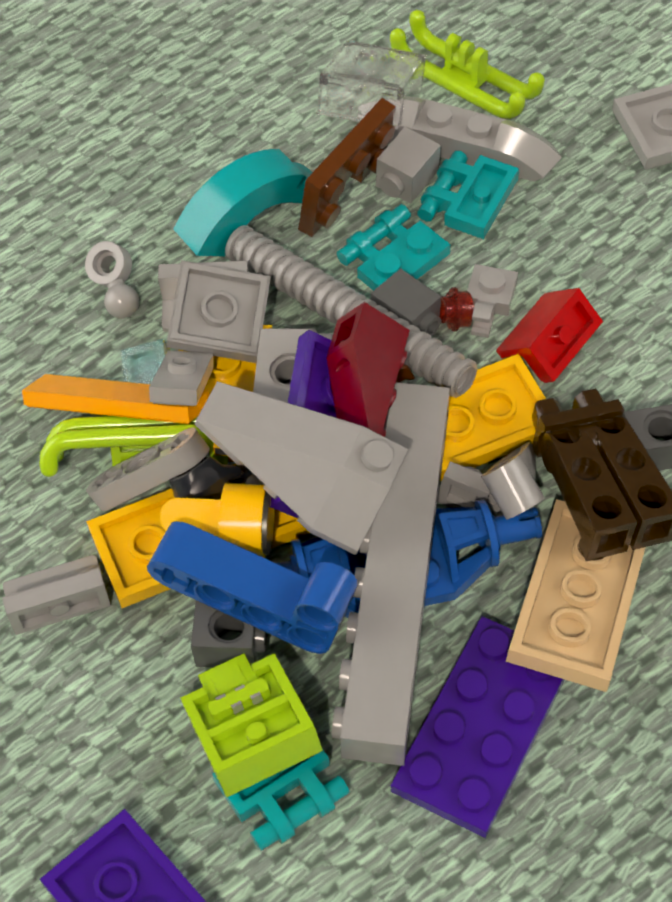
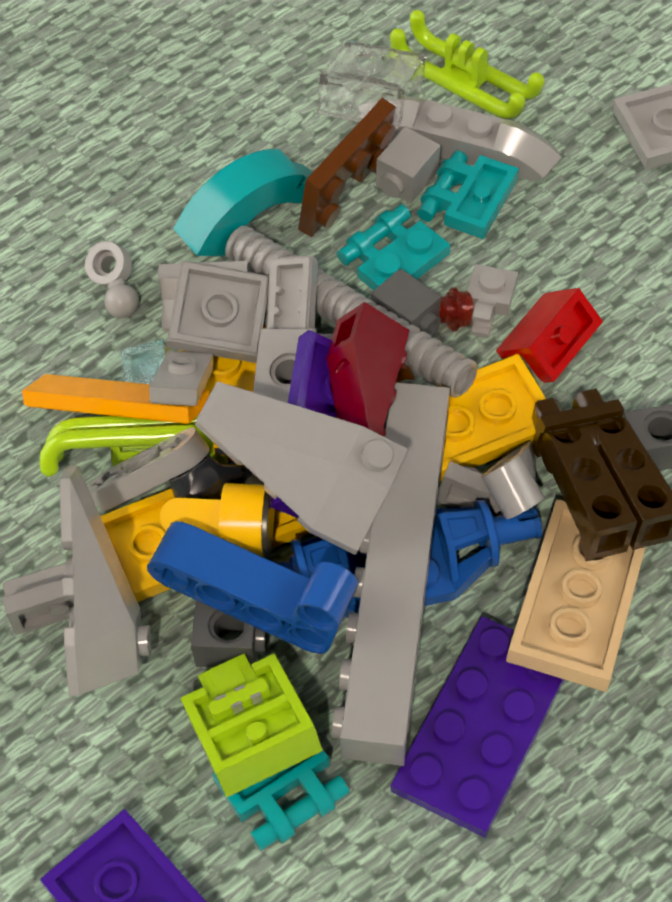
(105, 624): none -> light grey wedge
(292, 293): none -> light grey plate

